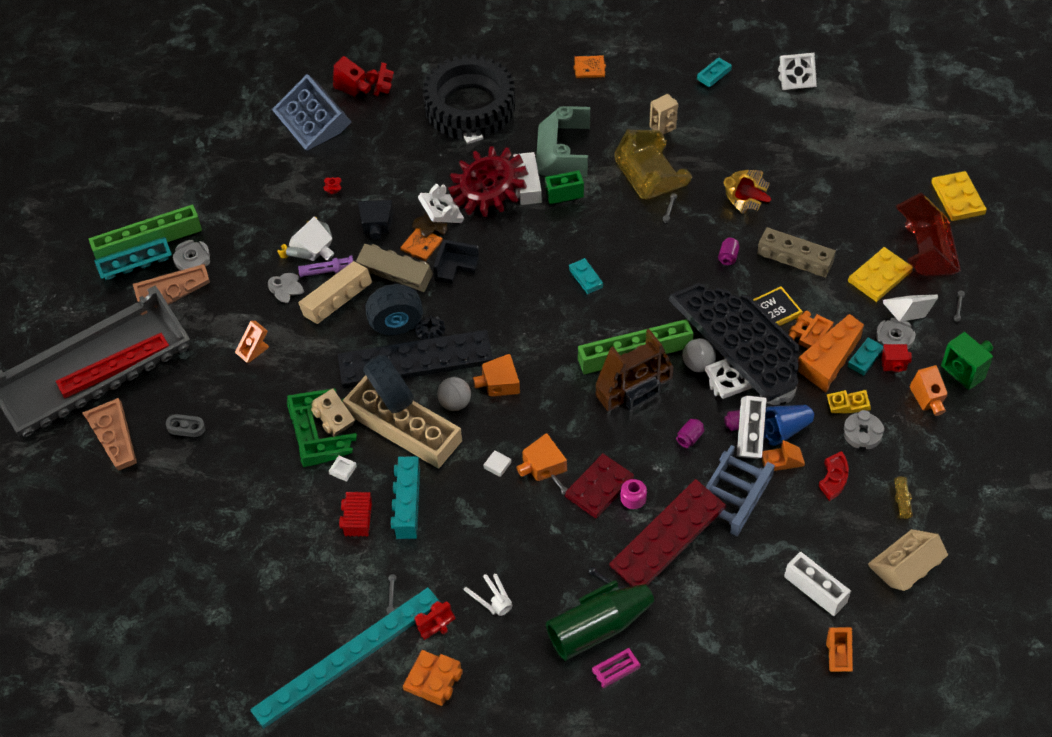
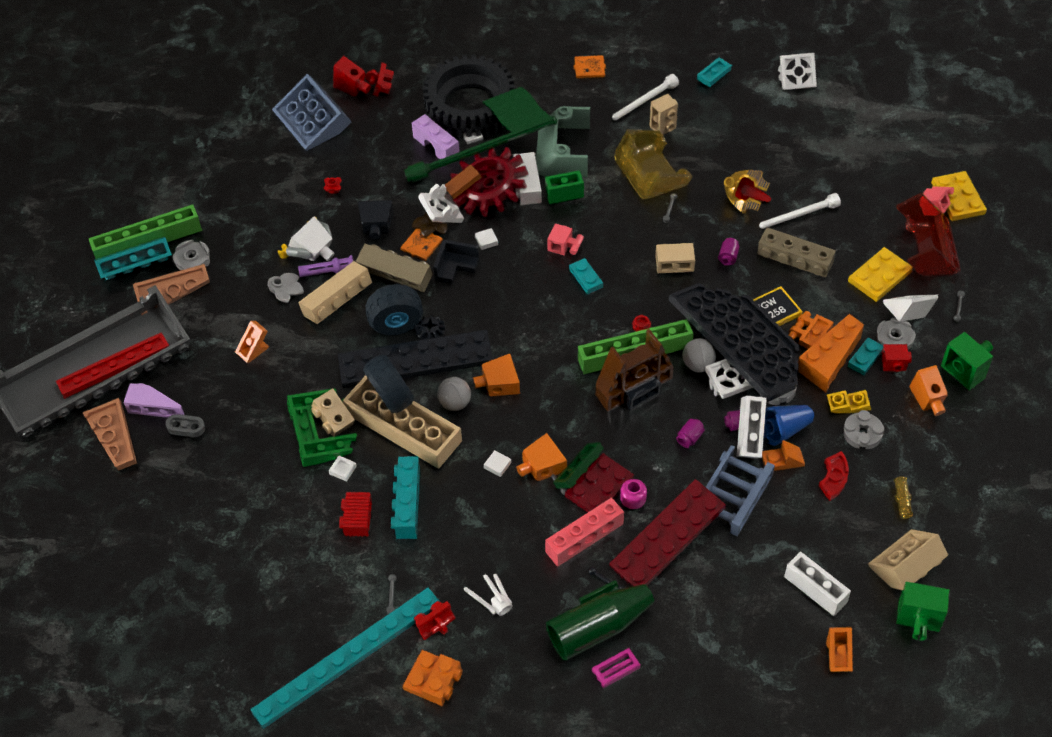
(148, 401): none -> lavender slope
(427, 132): none -> lavender arch
(462, 181): none -> dark orange tile
(486, 239): none -> white tile
(514, 110): none -> dark green flag
(561, 239): none -> coral brick
(578, 465): none -> dark green plate
(584, 532): none -> coral brick
(641, 323): none -> red plate
(670, 82): none -> white piece
(675, 258): none -> tan brick
(831, 201): none -> white piece
(922, 608): none -> green brick
(939, 197): none -> coral brick

